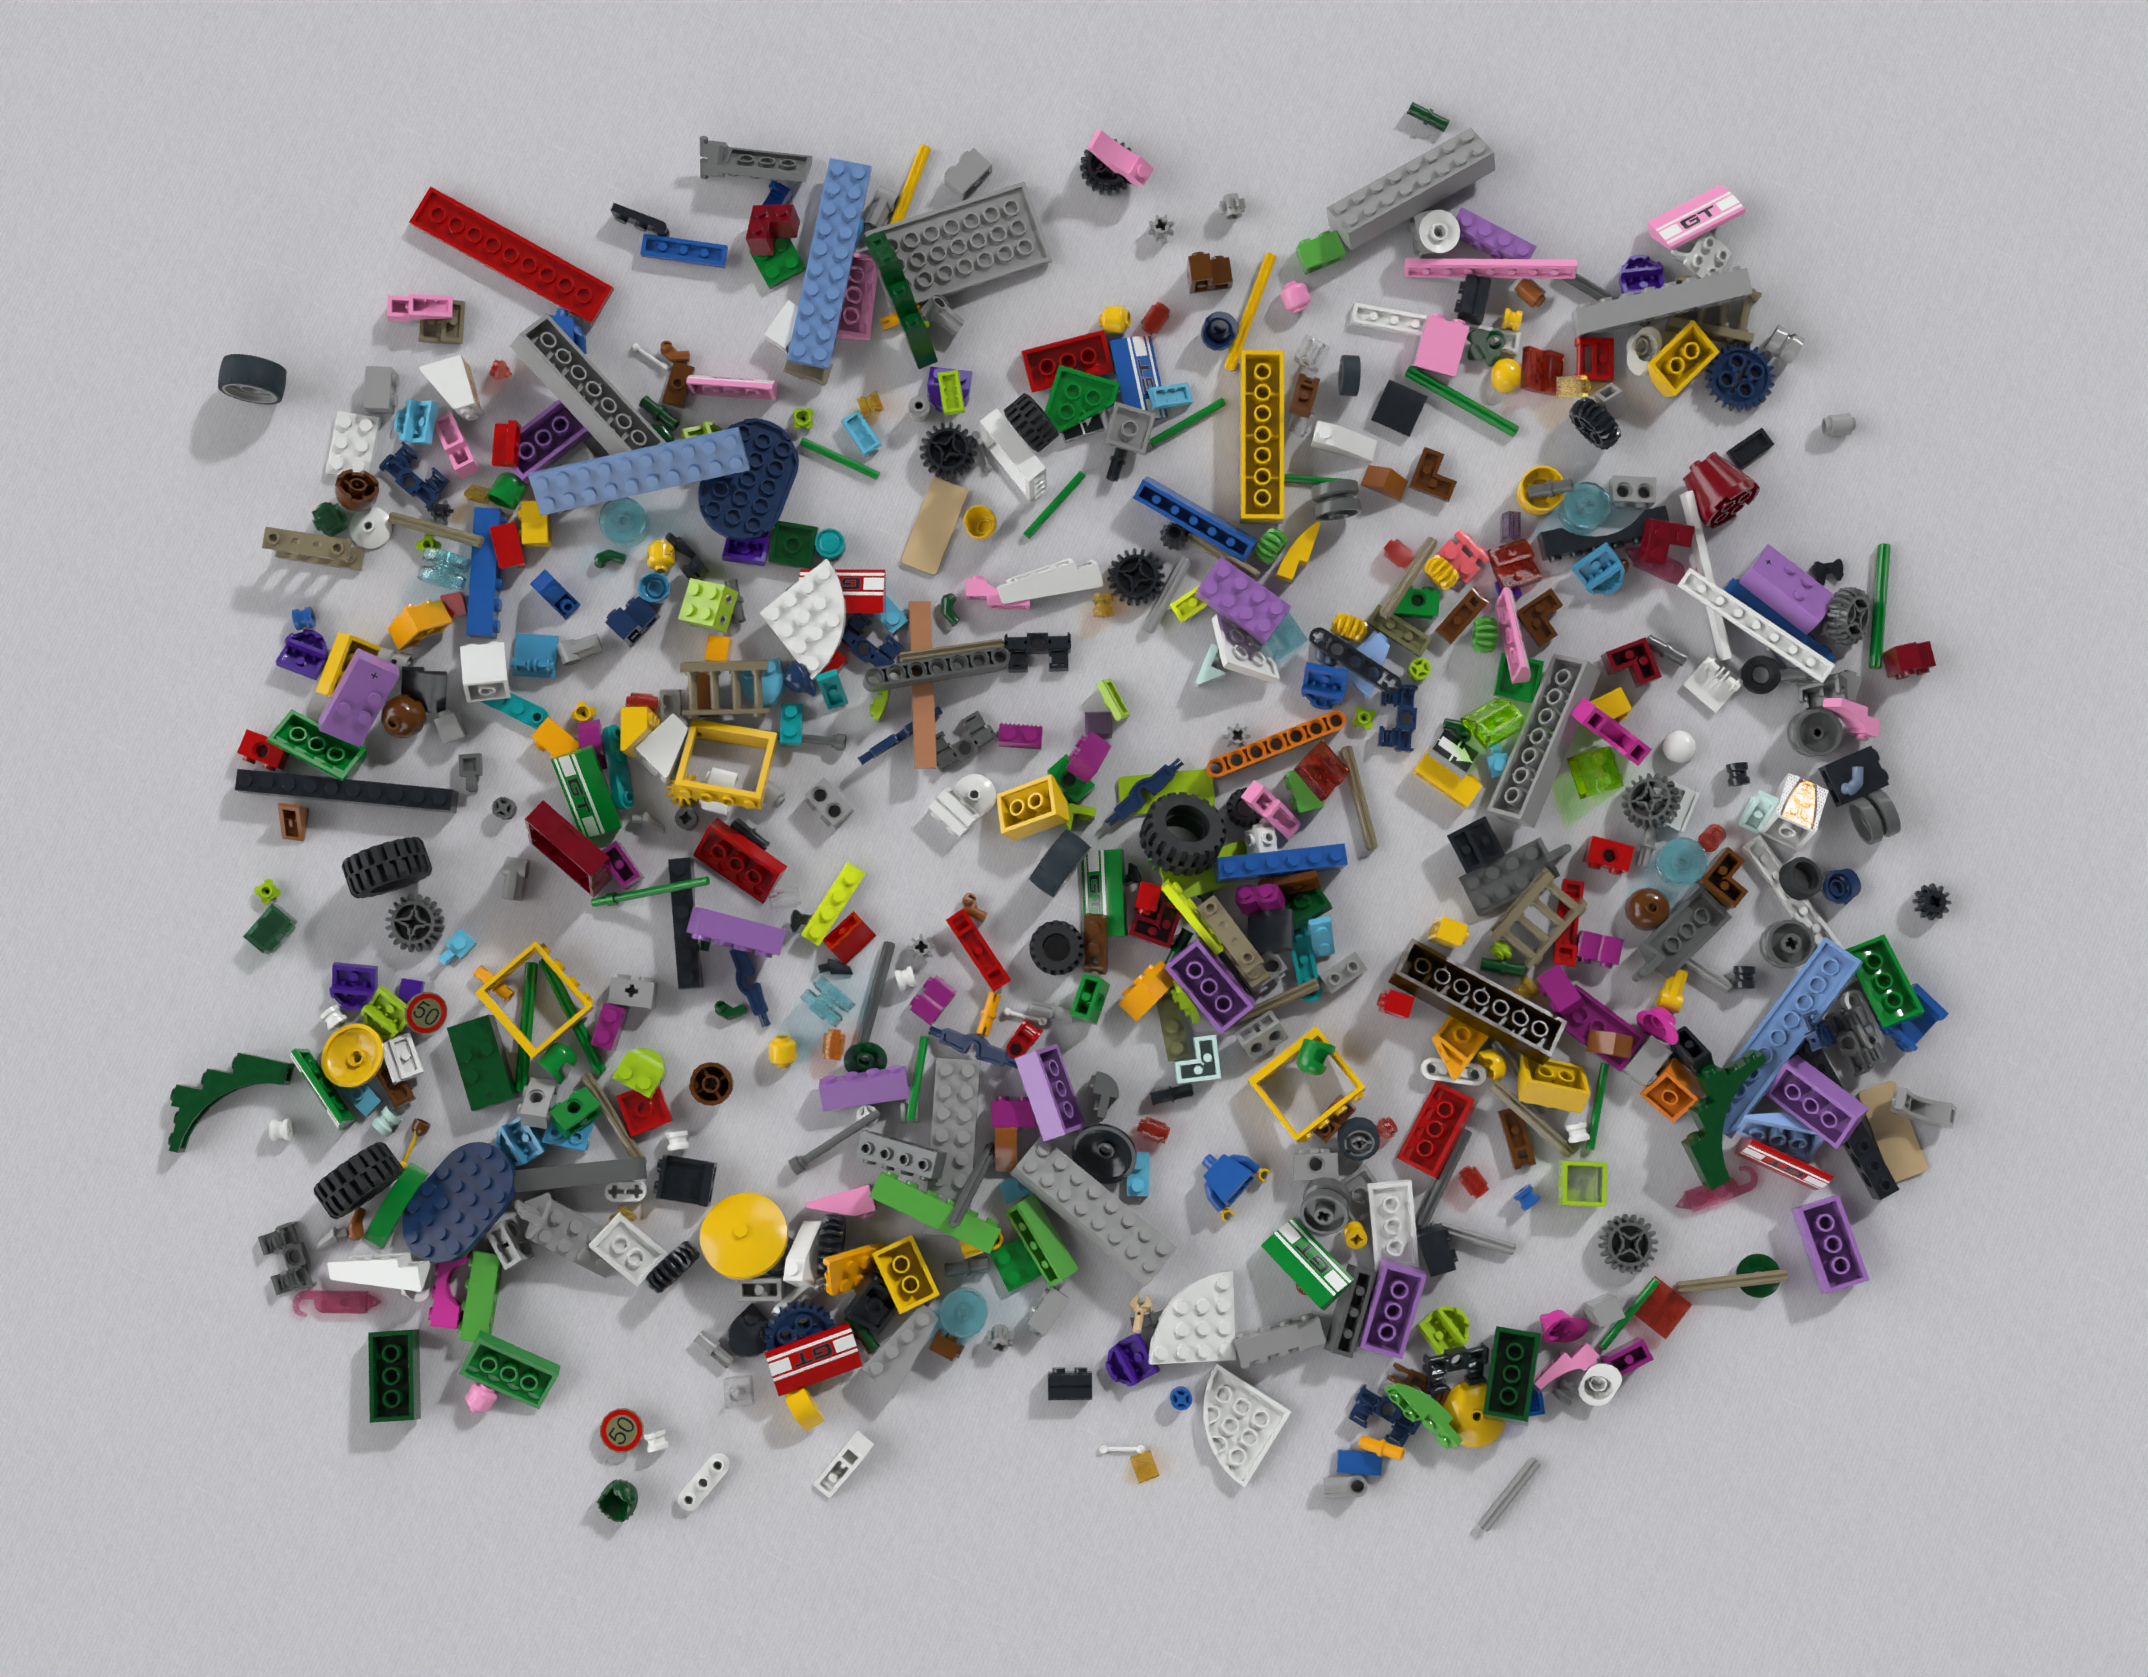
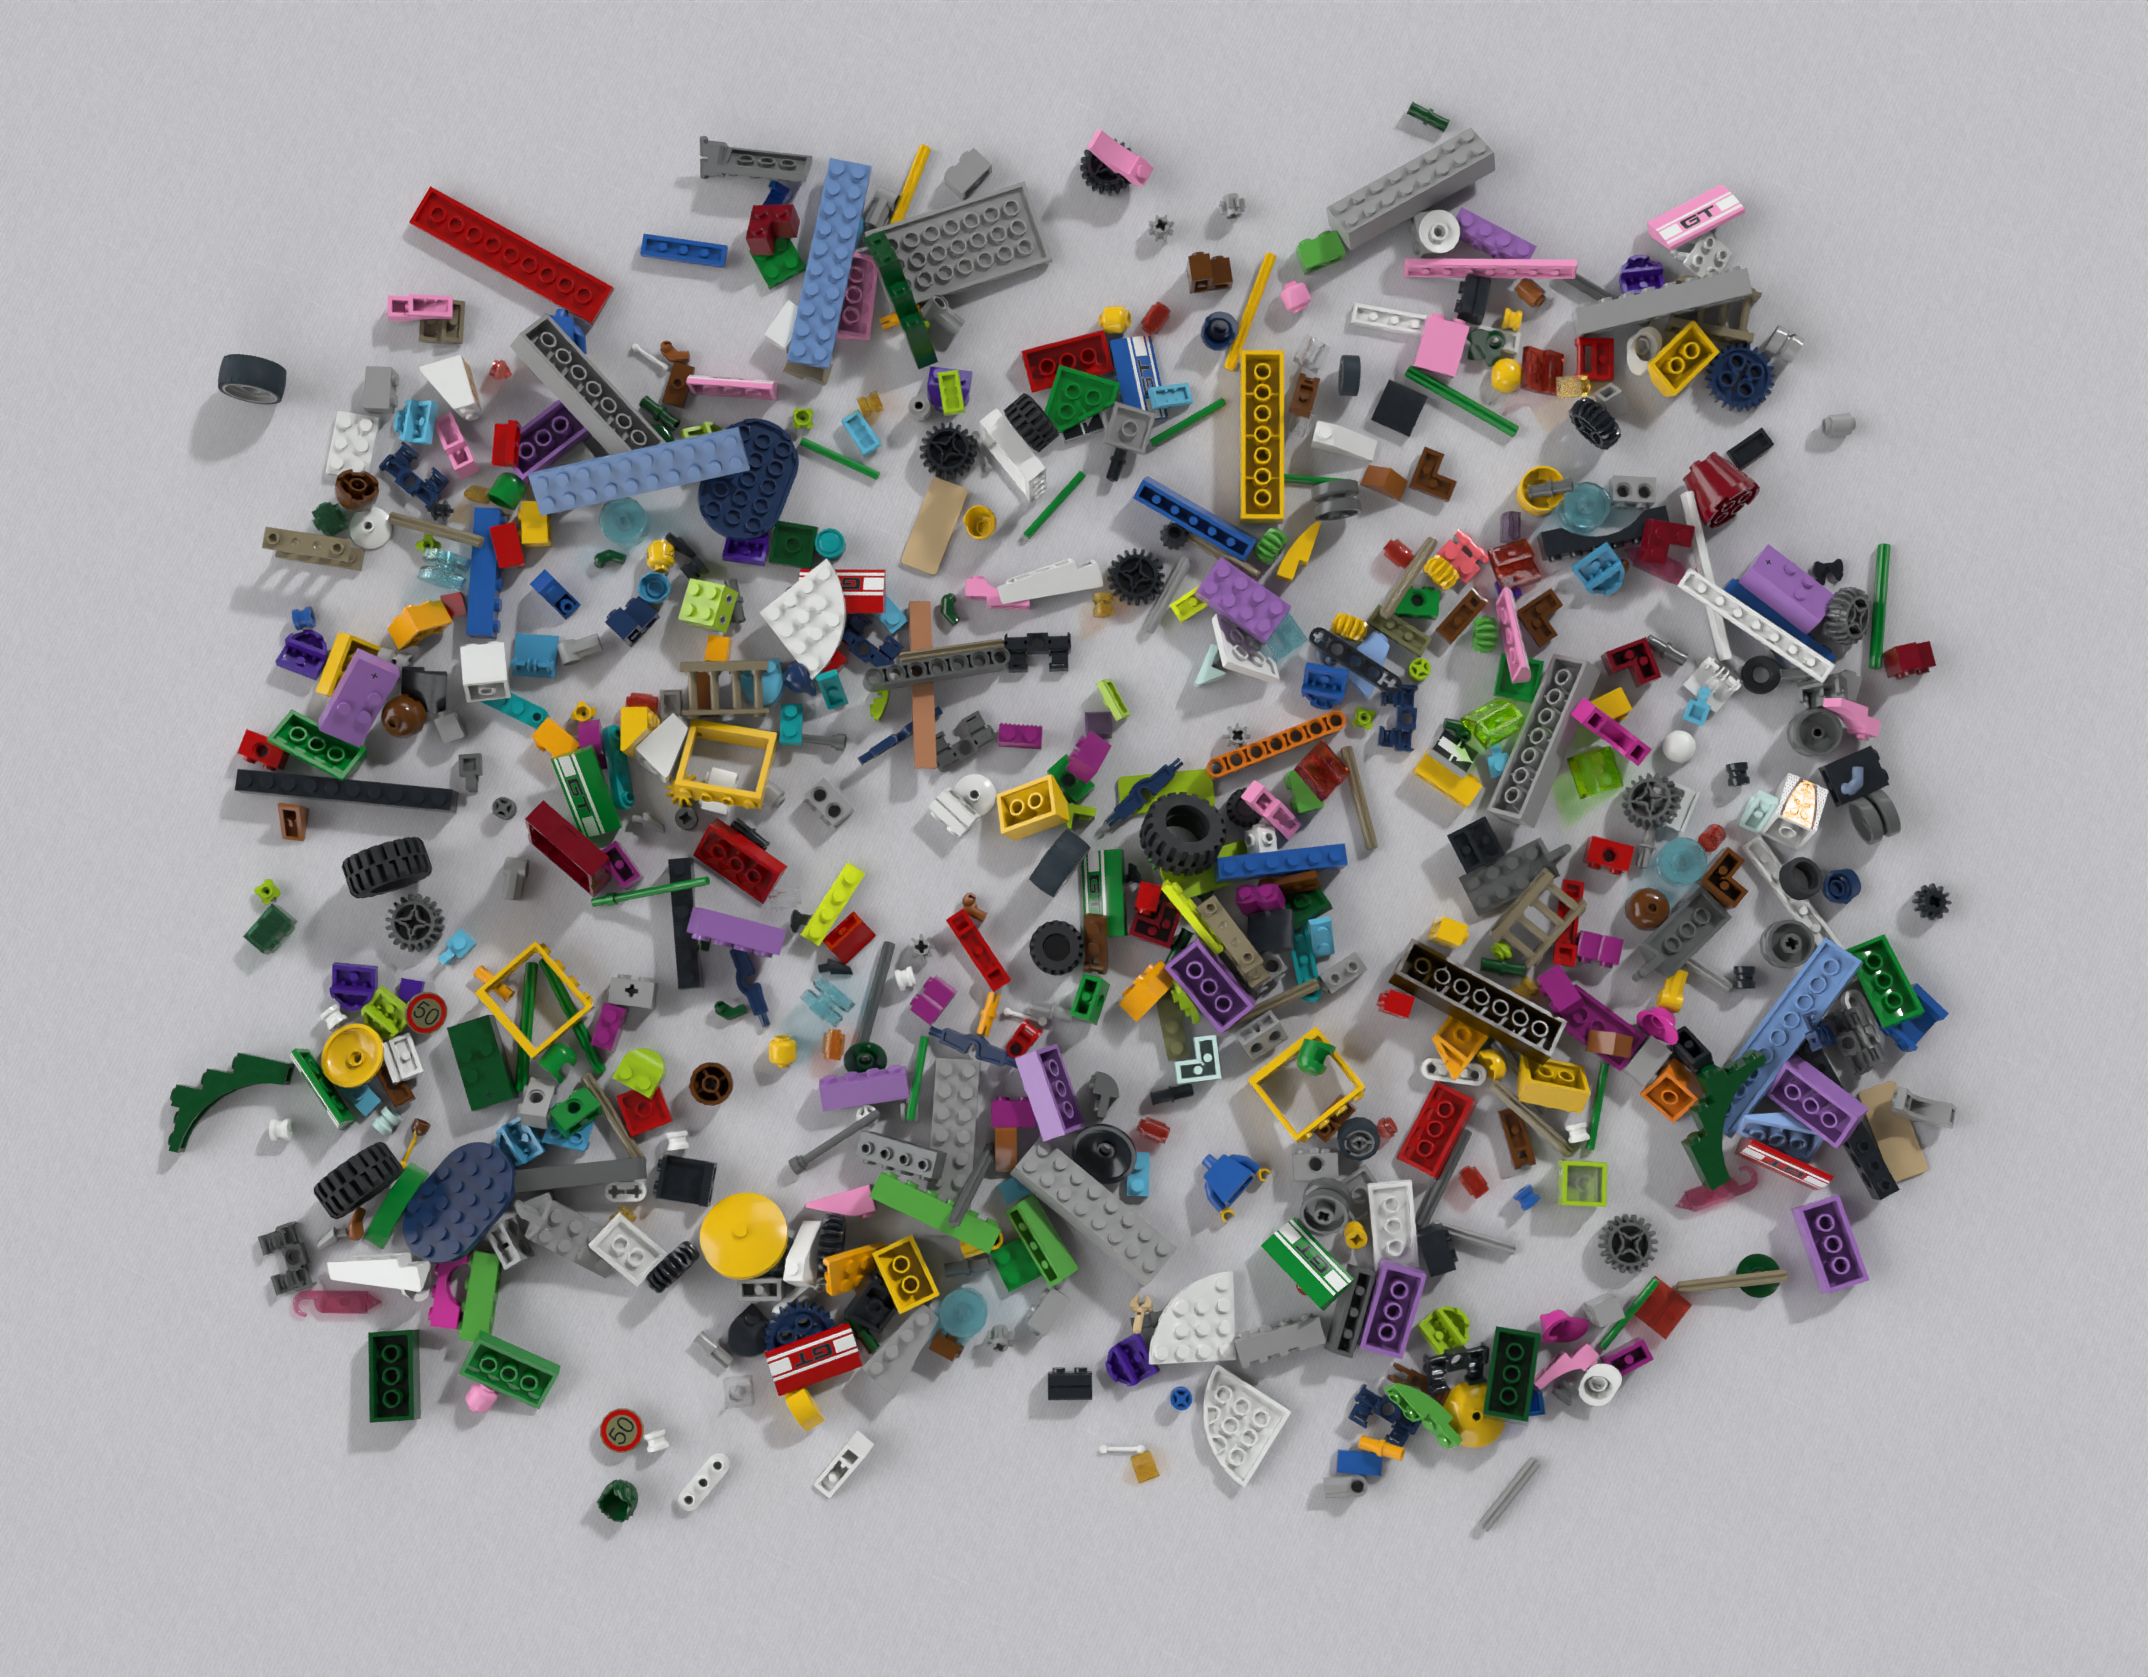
(639, 220): black plate -> none
(1697, 710): none -> medium azure plate

